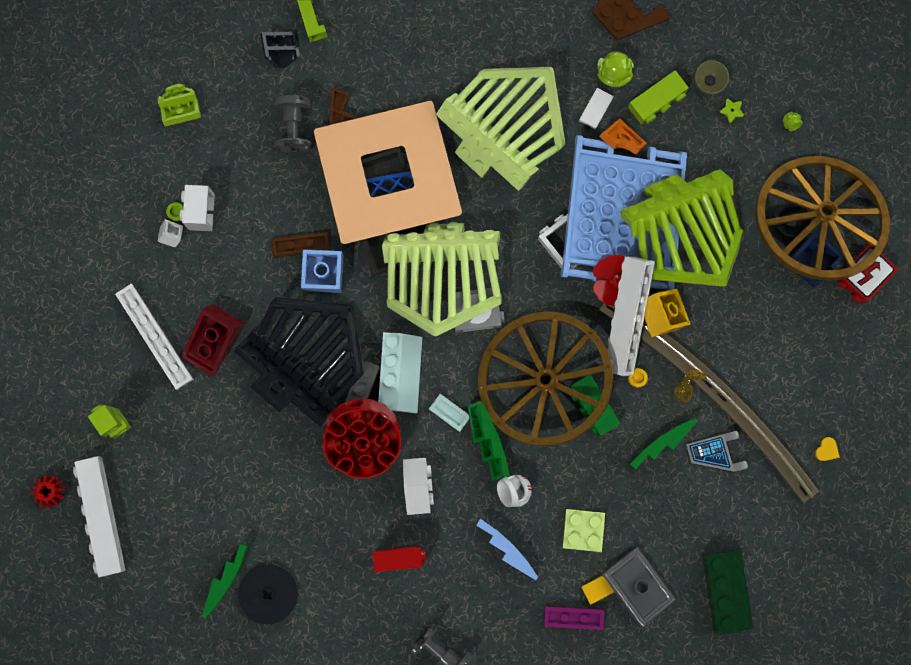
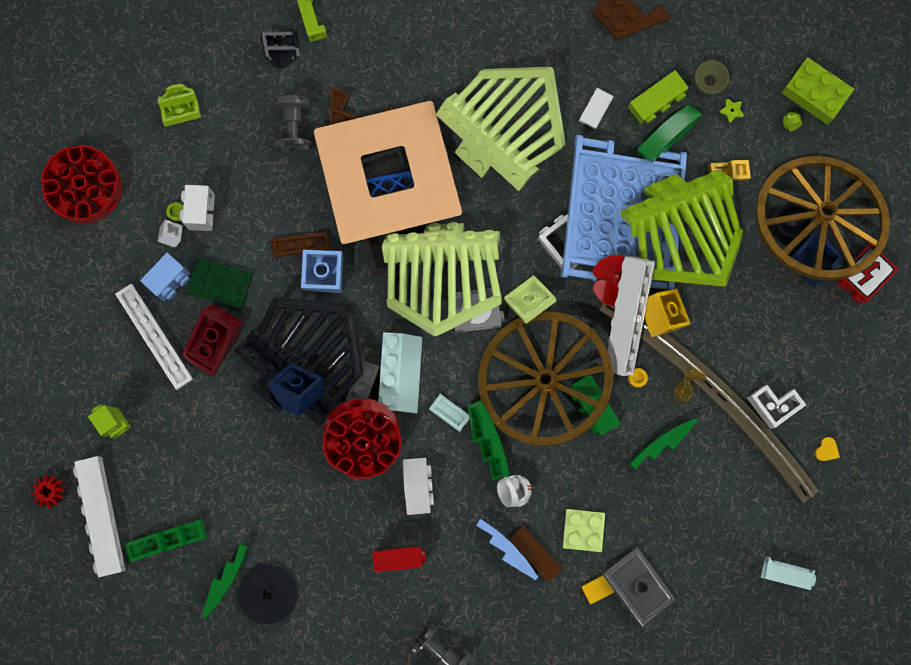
(81, 203): none -> red brick
(165, 540): none -> green slope
(166, 277): none -> light blue brick
(219, 283): none -> dark green plate
(296, 389): none -> dark blue slope
(530, 299): none -> yellowish green plate
(535, 554): none -> reddish brown tile
(574, 618): magenta plate -> none
(615, 69): lime helmet -> none
(622, 136): orange tile -> none
(669, 132): none -> green slope
(715, 453): flag -> none
(727, 592): dark green slope -> none
(735, 169): none -> yellow slope
(775, 410): none -> white brick
(788, 574): none -> light aqua window
(817, 91): none -> lime brick

